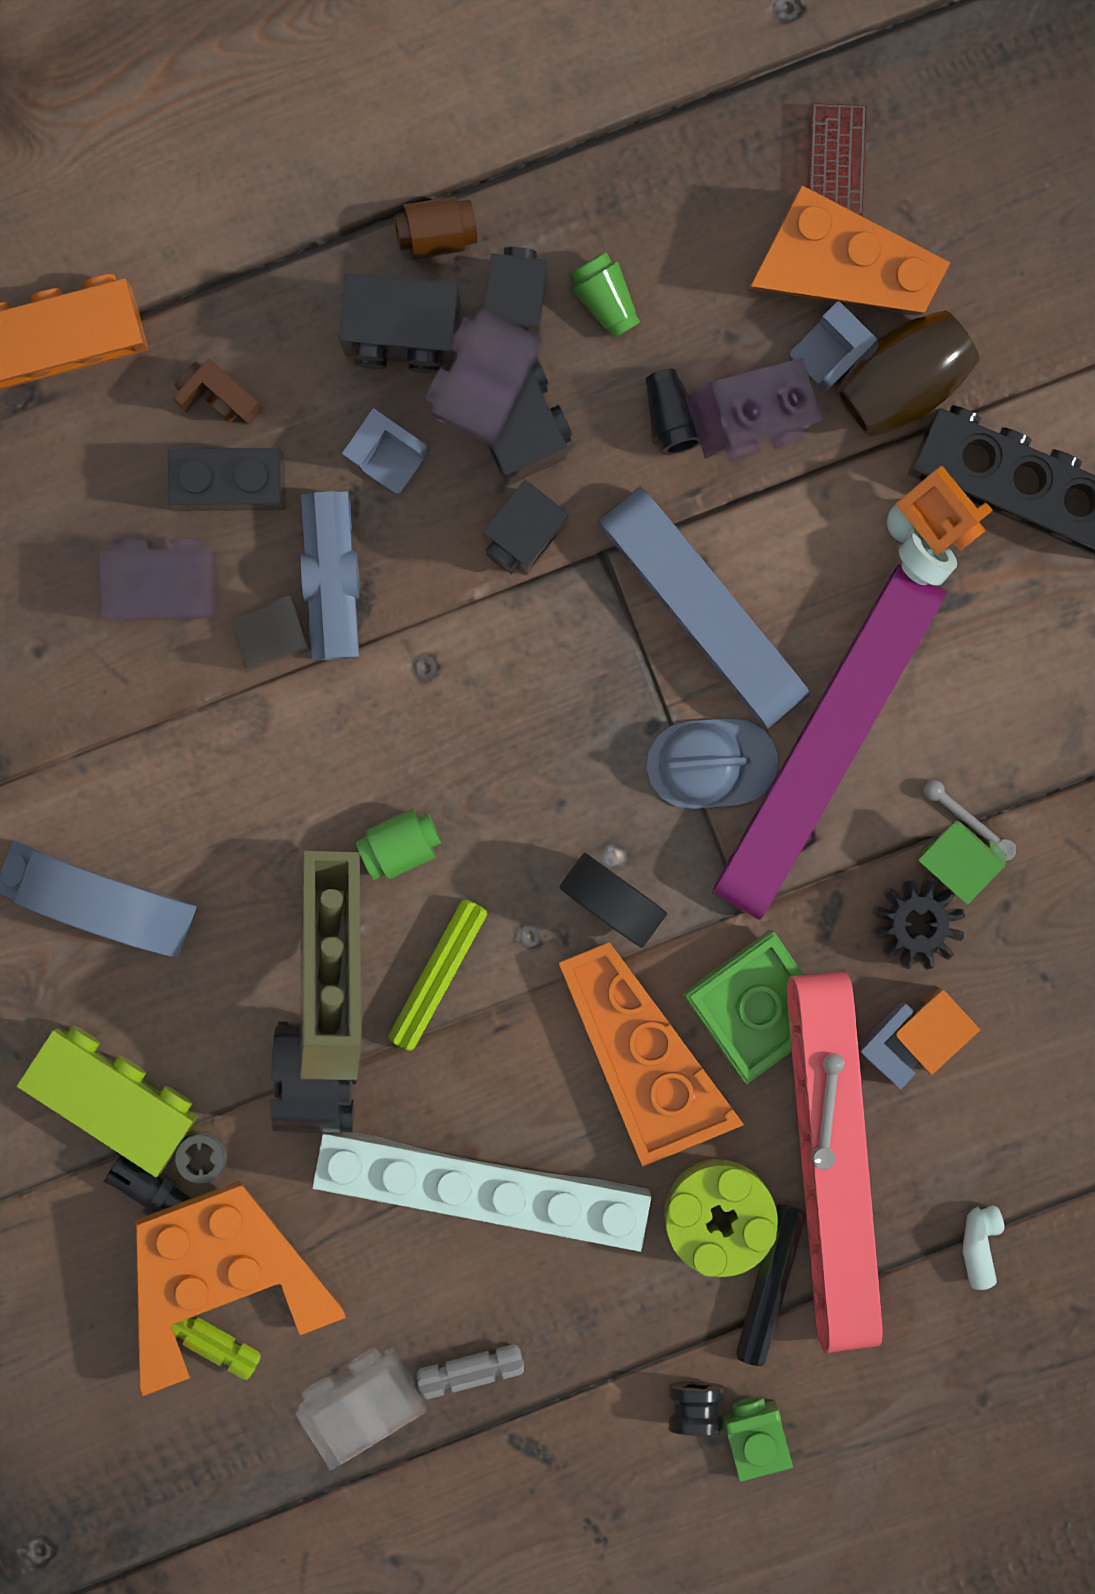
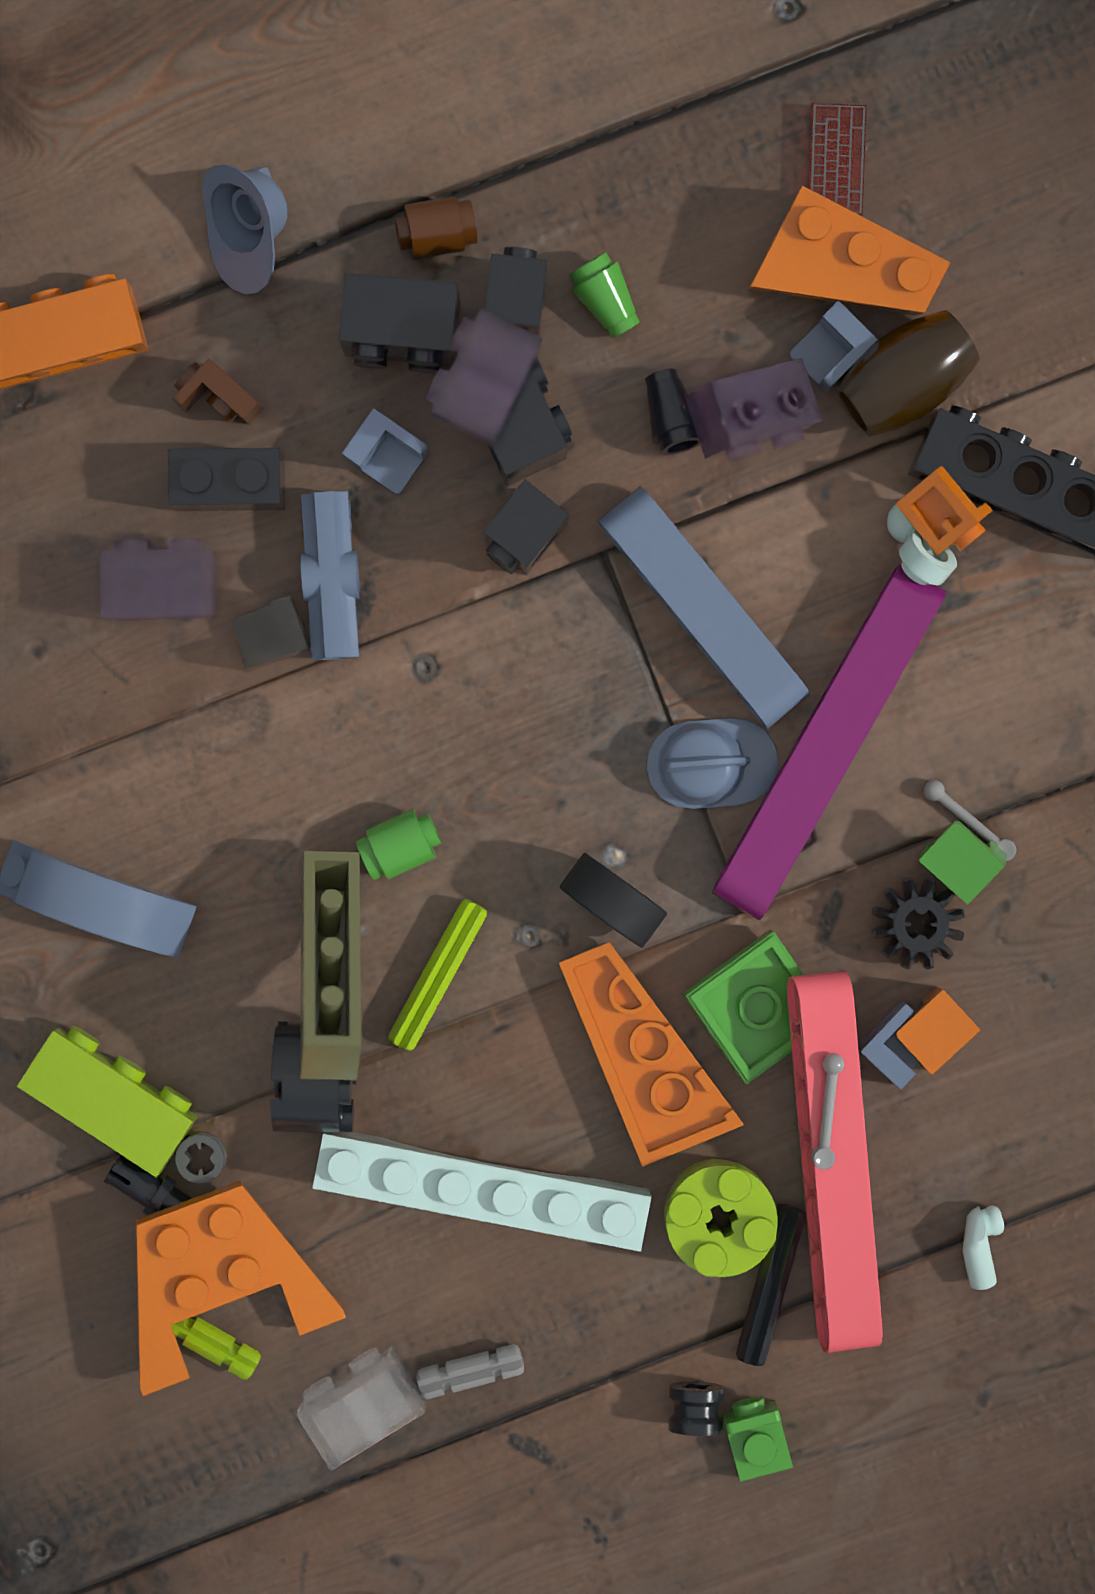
(242, 221): none -> sand blue piece

